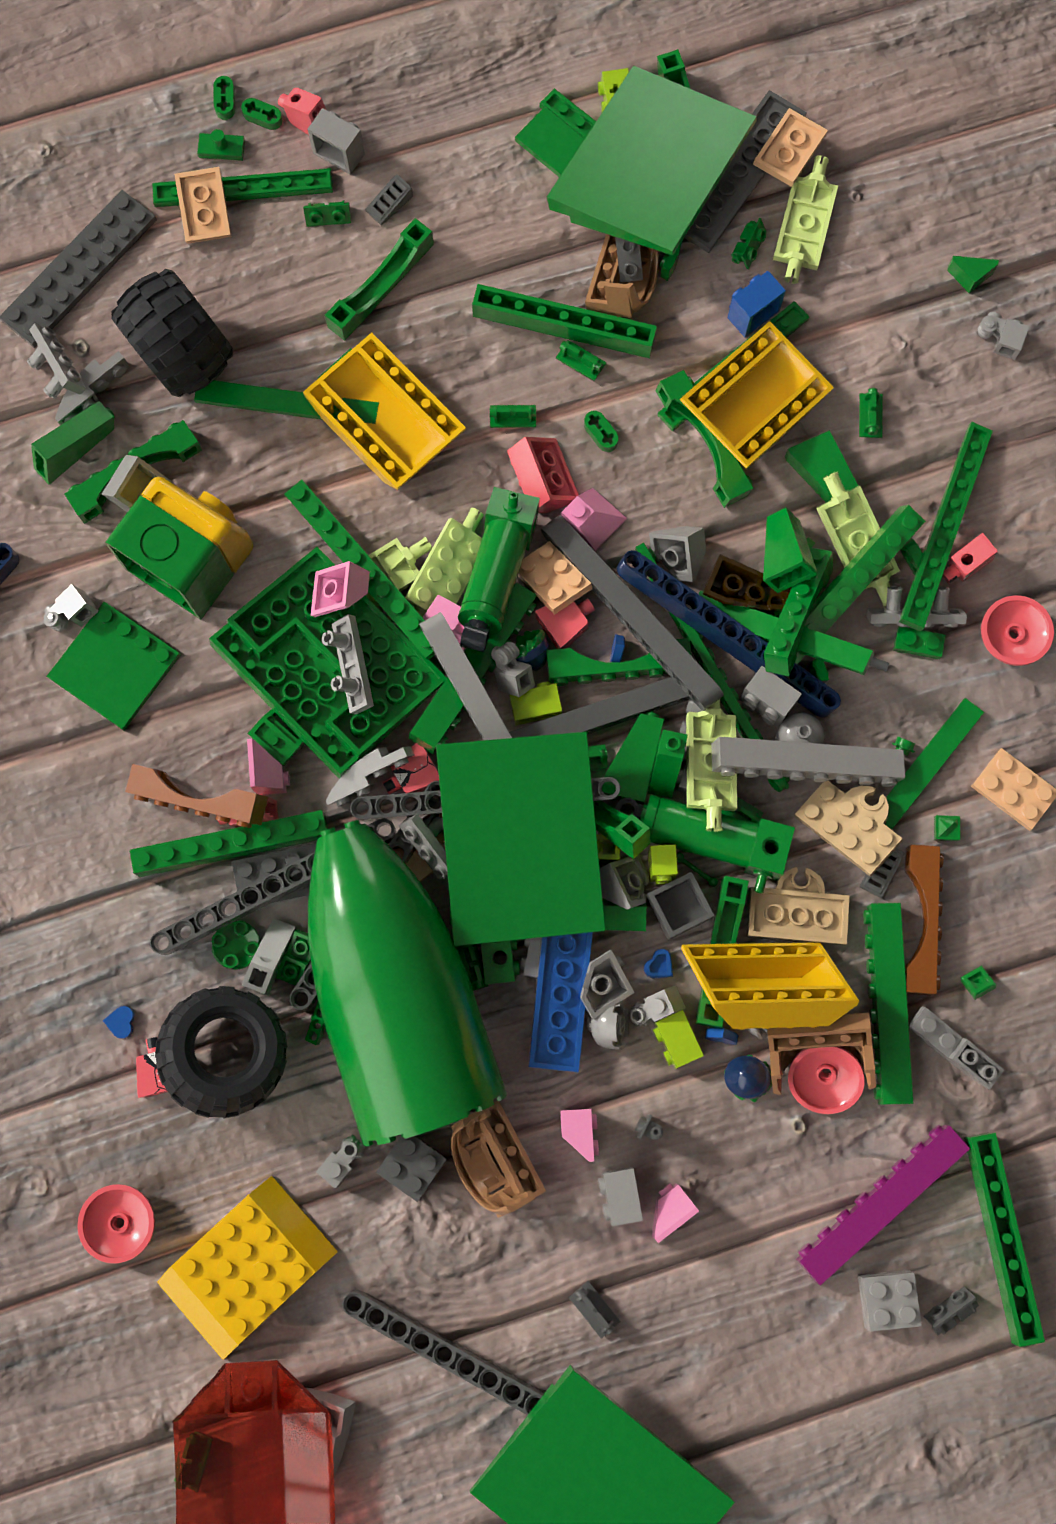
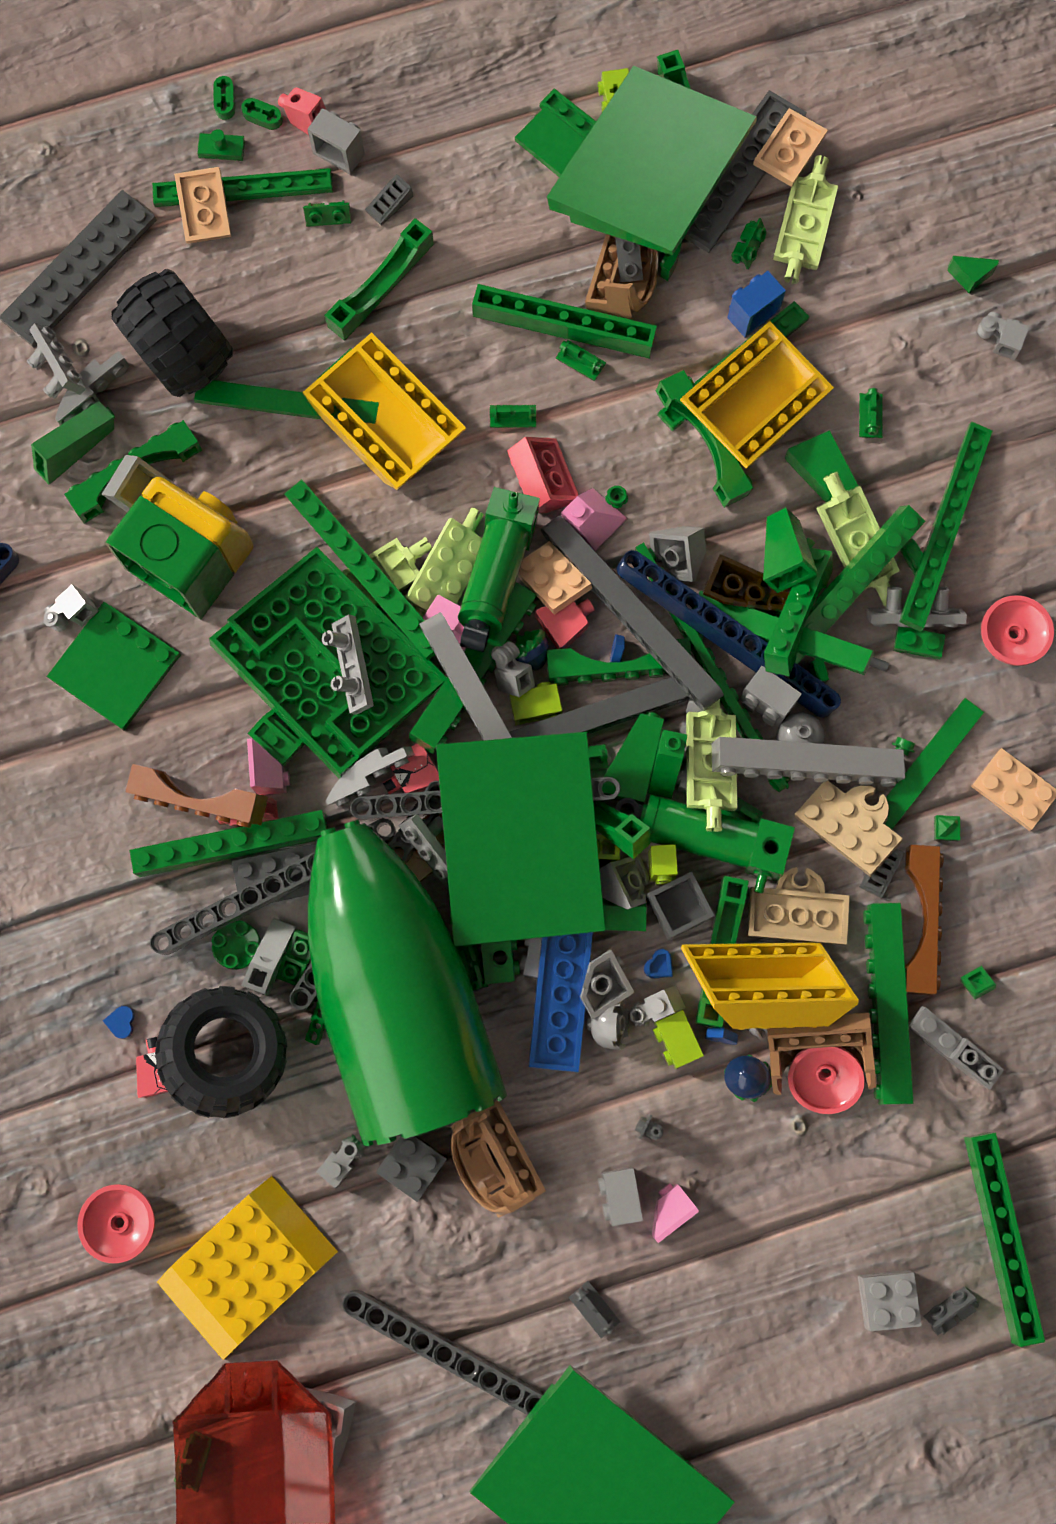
(338, 588): bright pink slope -> none
(578, 1129): bright pink slope -> none
(597, 434): green beam -> none
(619, 491): none -> green plate
(711, 880): green hinge -> none
(881, 1204): magenta brick -> none
(977, 555): coral torso -> none

